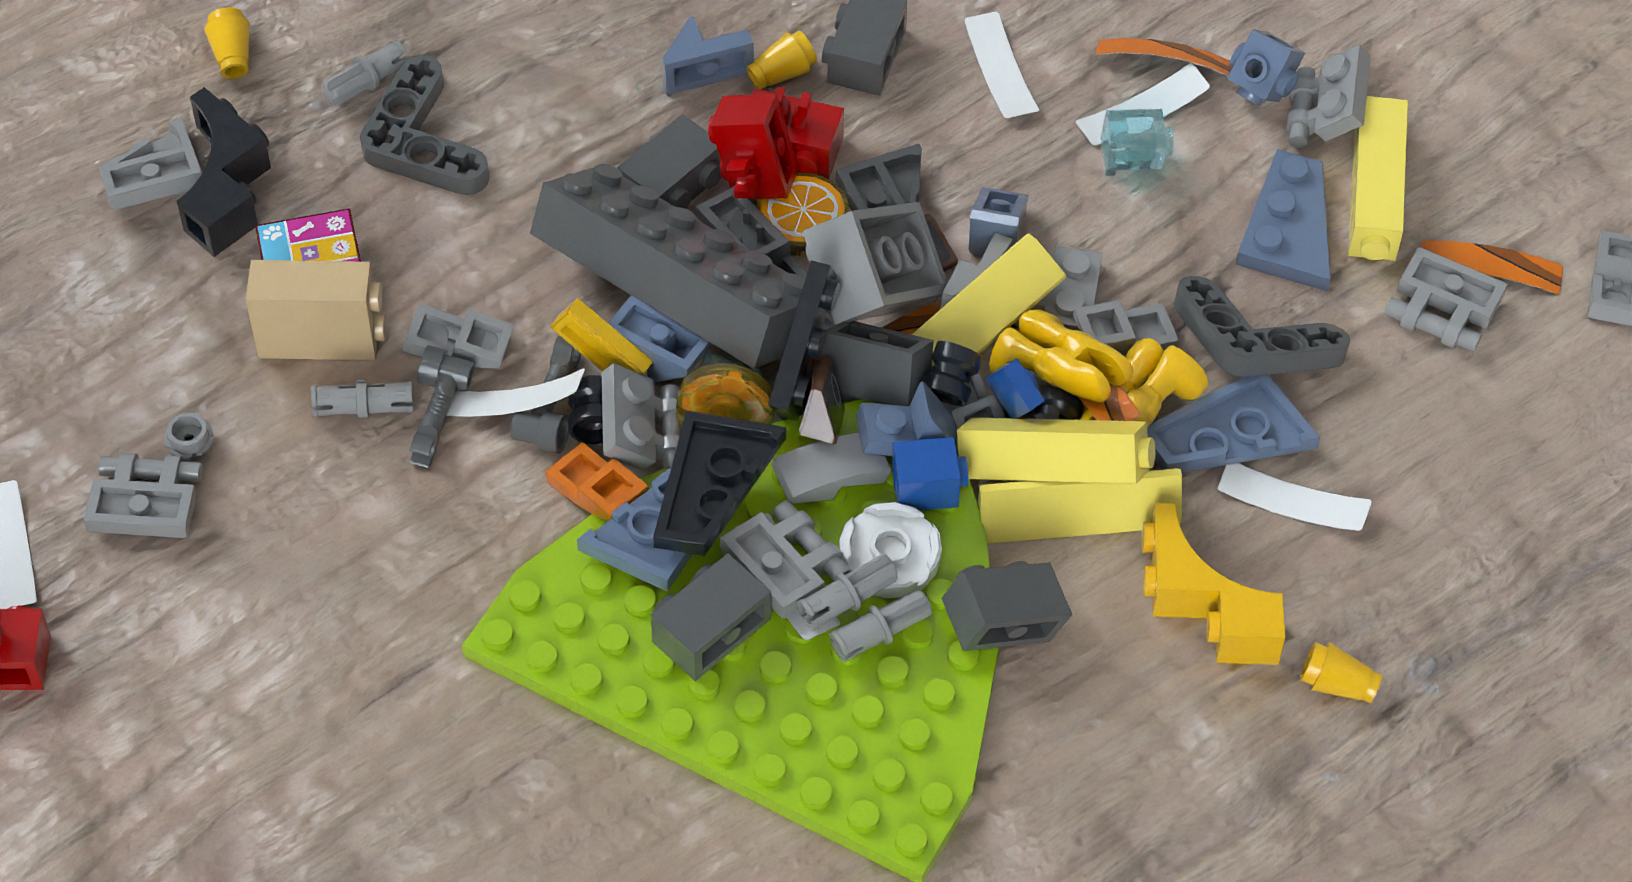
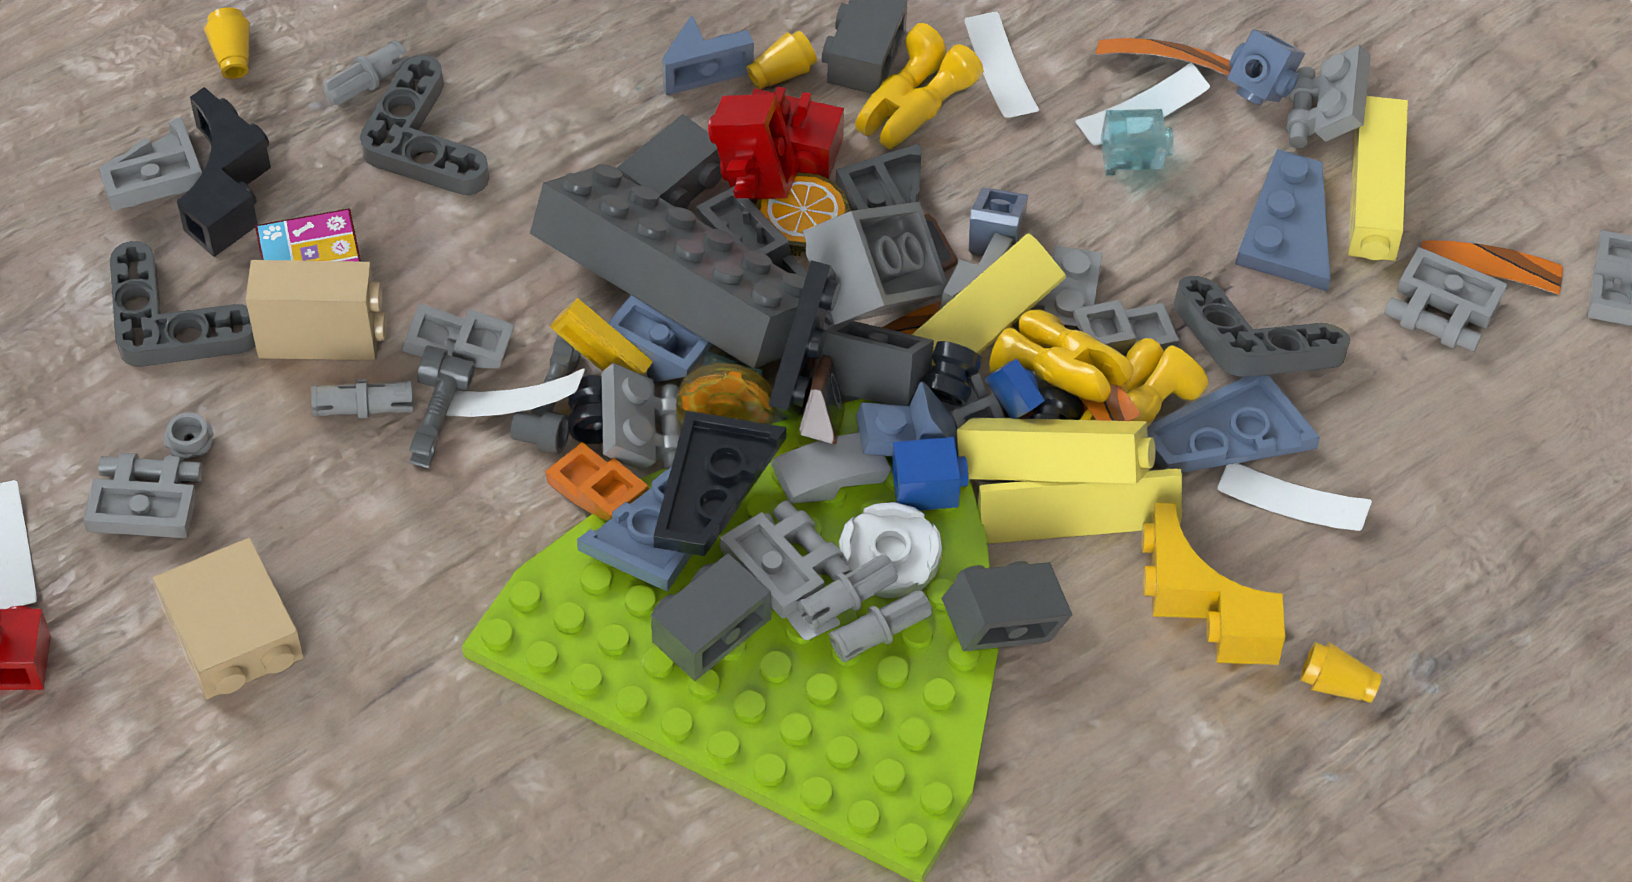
(161, 329): none -> dark grey beam
(228, 618): none -> tan brick
(913, 106): none -> yellow piece

